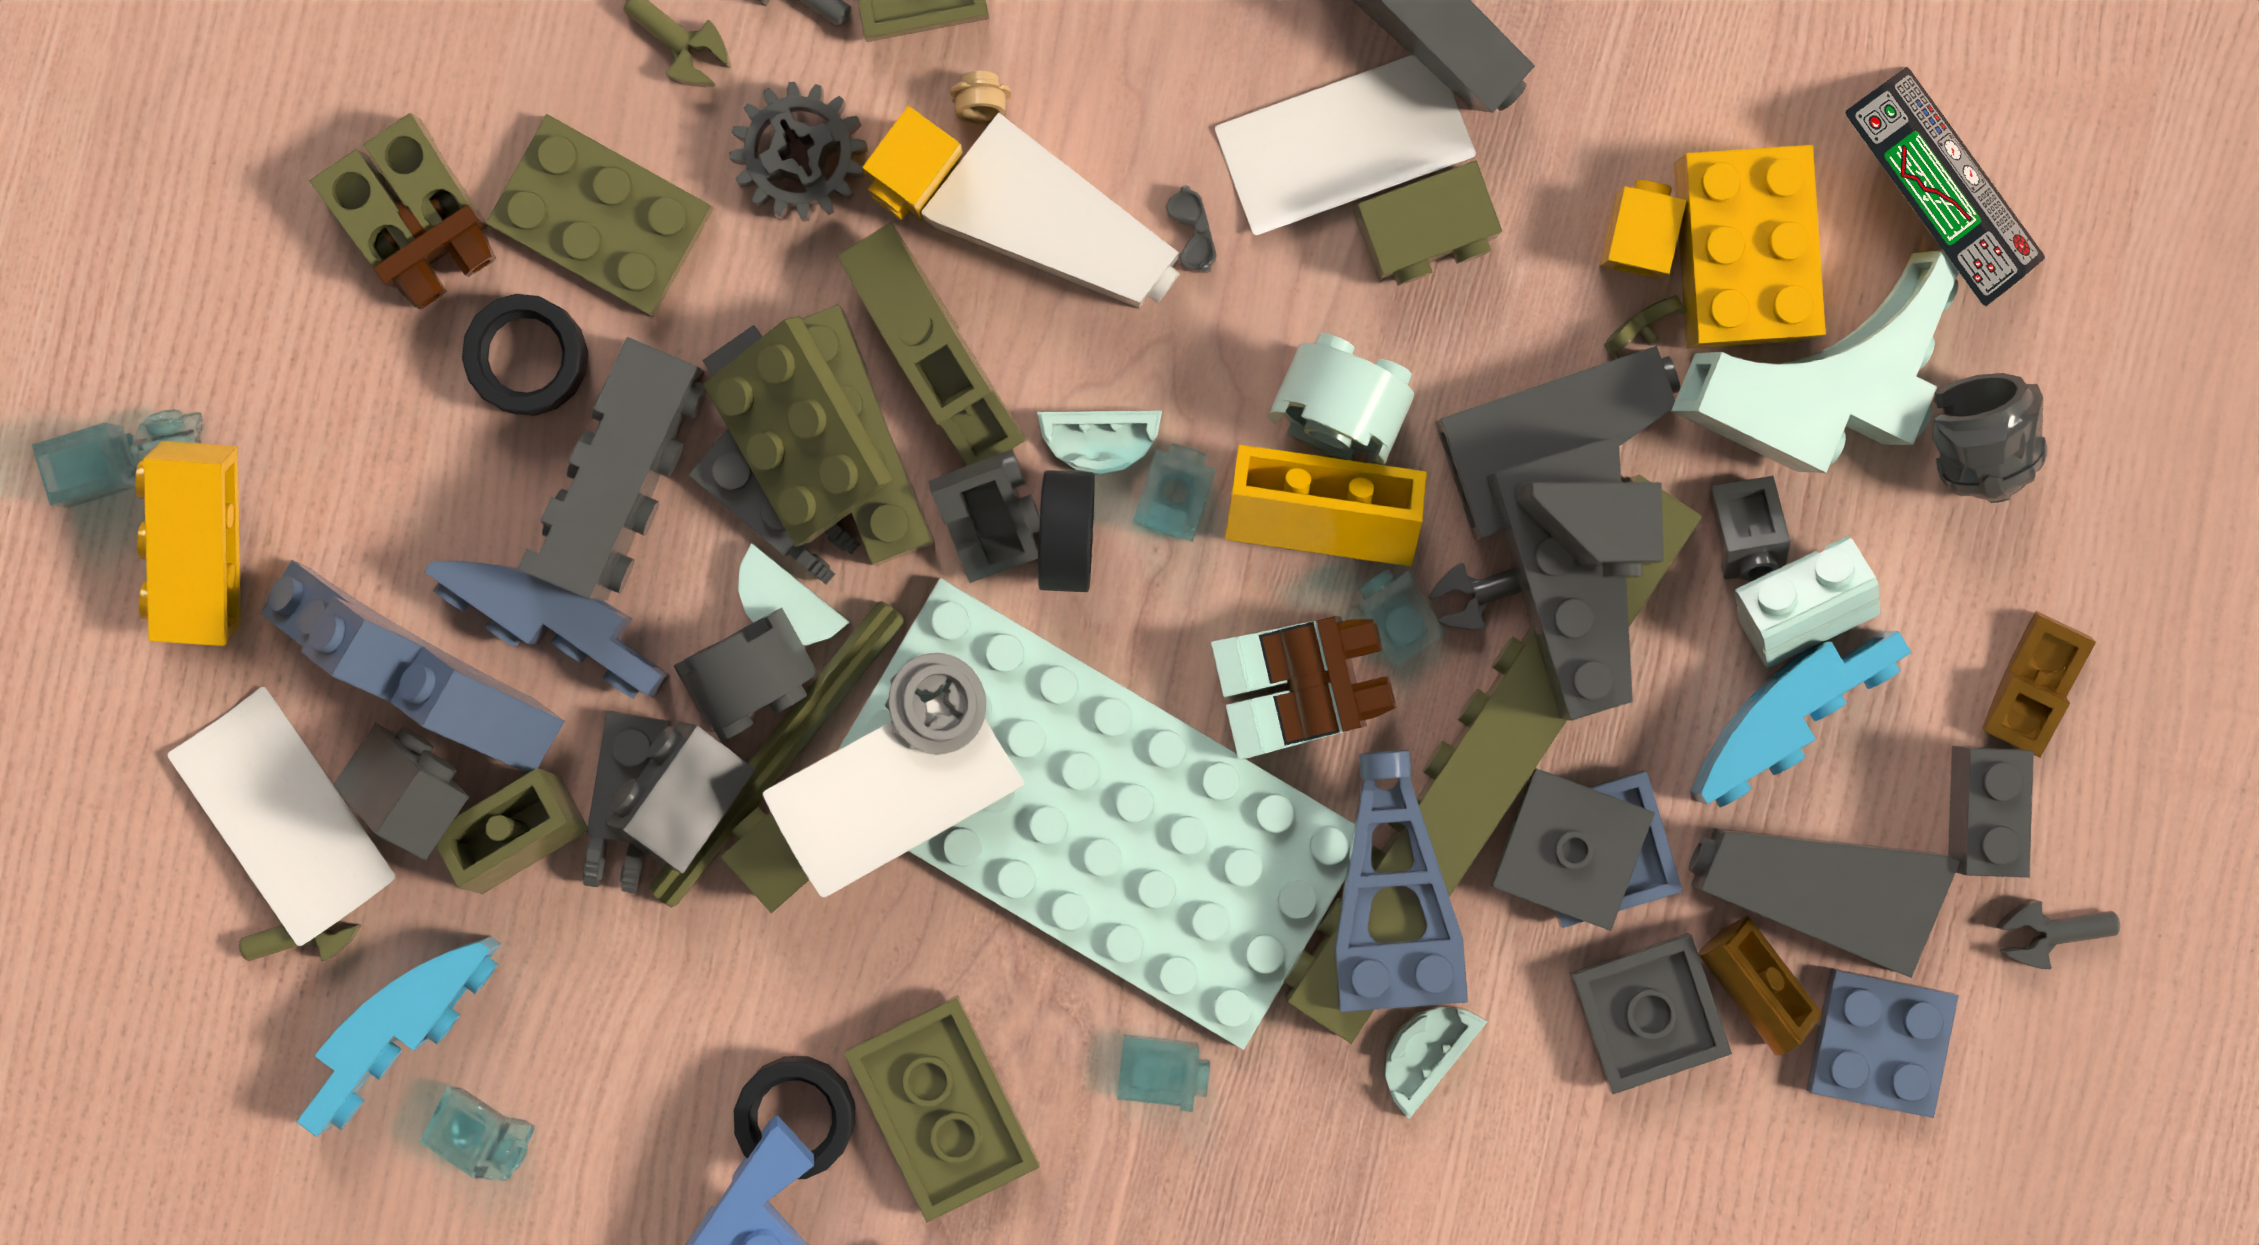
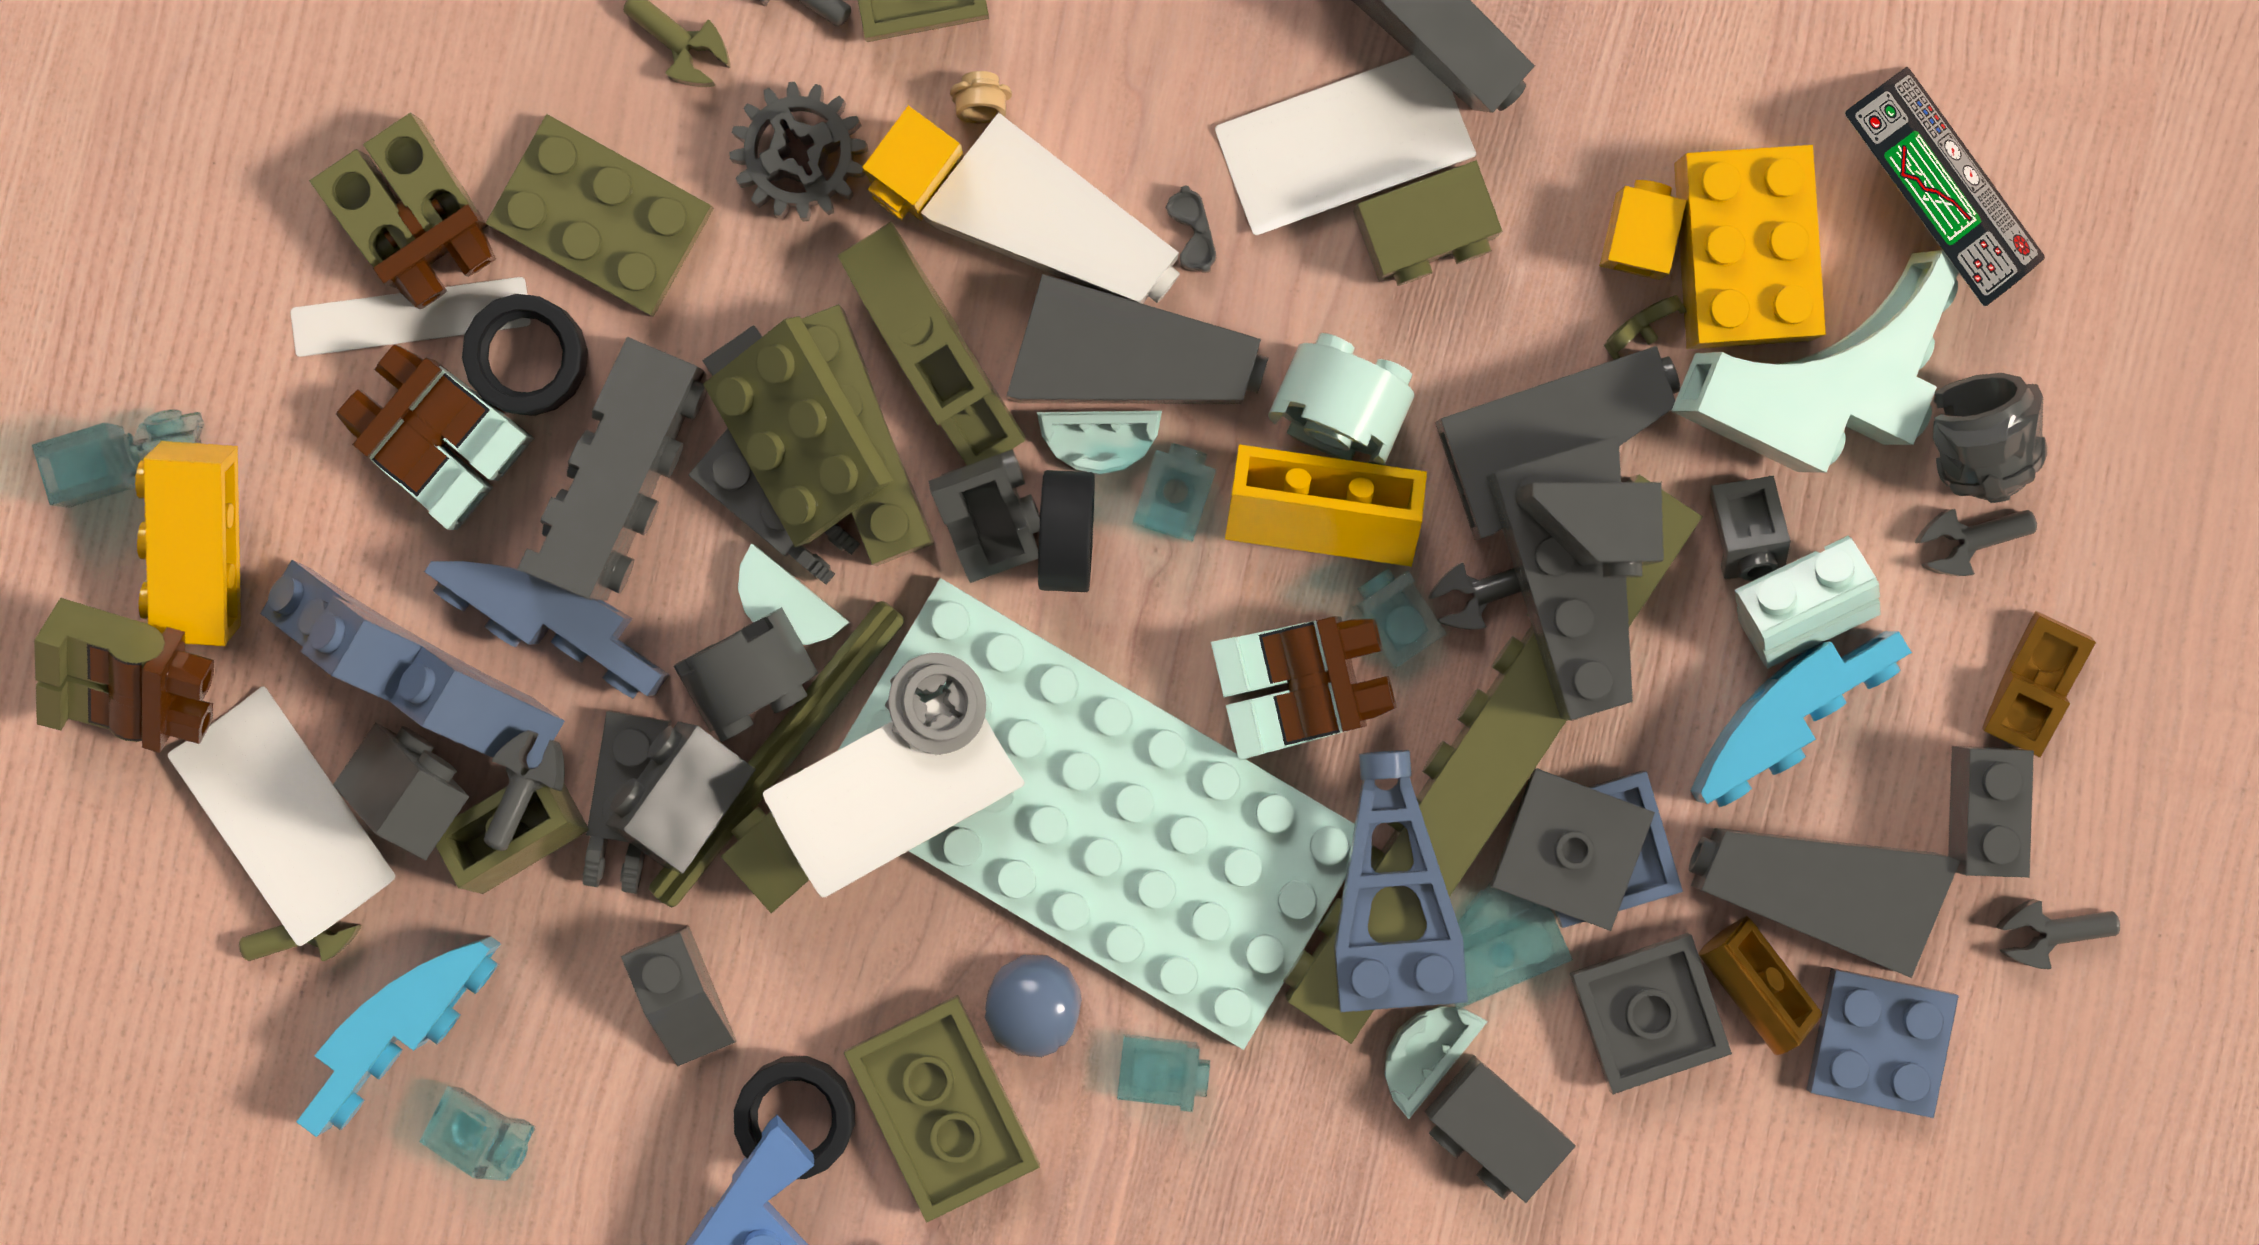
(120, 677): none -> hips
(394, 319): none -> white sticker
(417, 422): none -> hips
(522, 784): none -> dark grey bar
(679, 996): none -> dark grey slope
(1033, 1005): none -> sand blue hair
(1120, 351): none -> dark grey slope
(1498, 1130): none -> dark grey brick
(1507, 942): none -> clear light blue wing
(1973, 538): none -> dark grey bar

